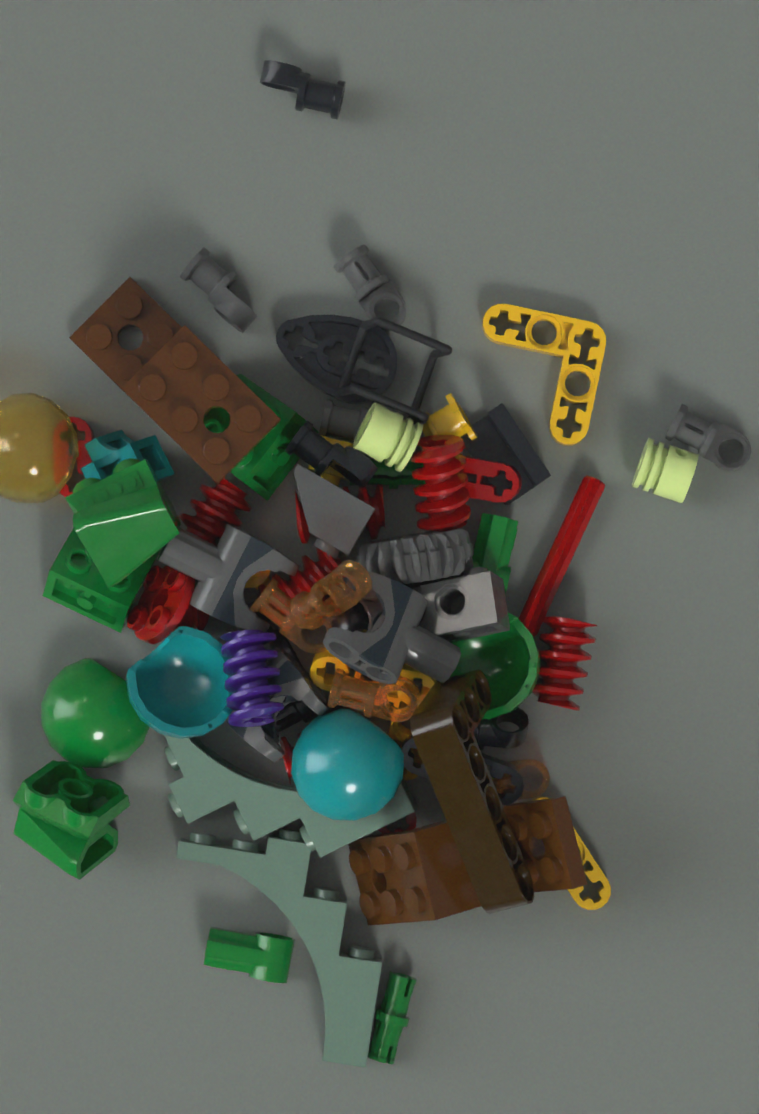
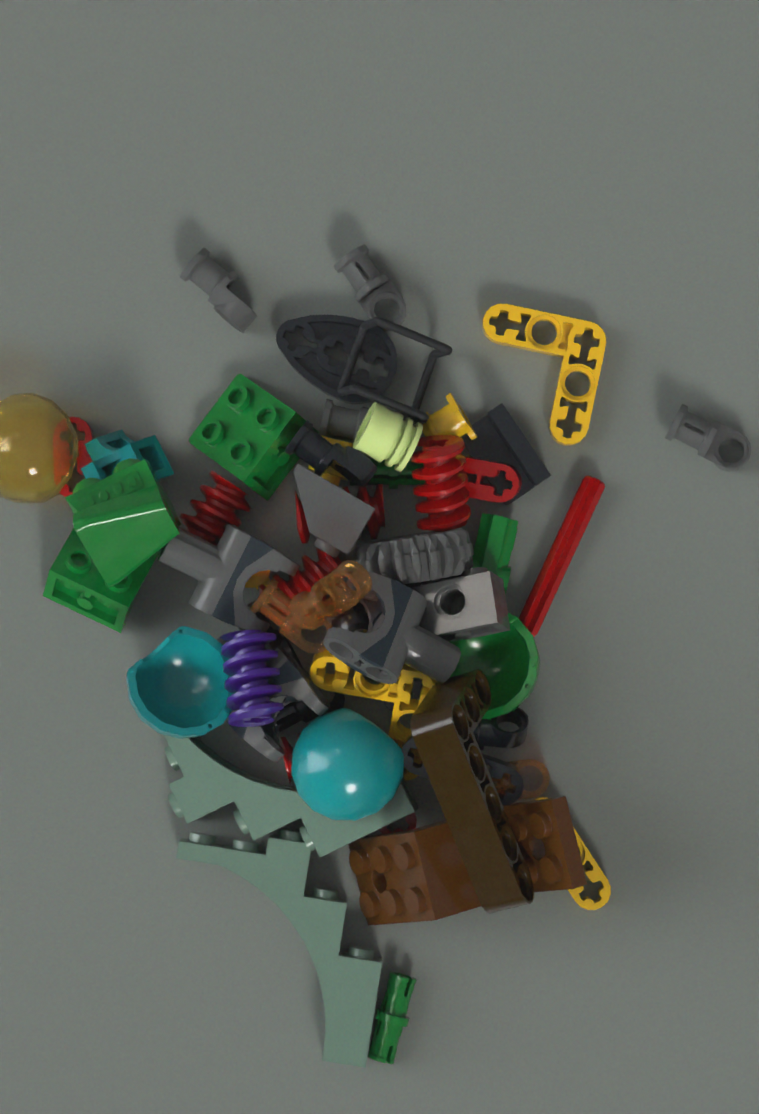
(68, 816): green piece -> none
(91, 716): green cylinder -> none
(165, 606): red plate -> none
(175, 379): reddish brown bracket -> none
(261, 955): green piece -> none
(310, 92): black connector -> none
(372, 696): clear orange connector -> none
(562, 661): red piece -> none
(665, 470): yellowish green piece -> none

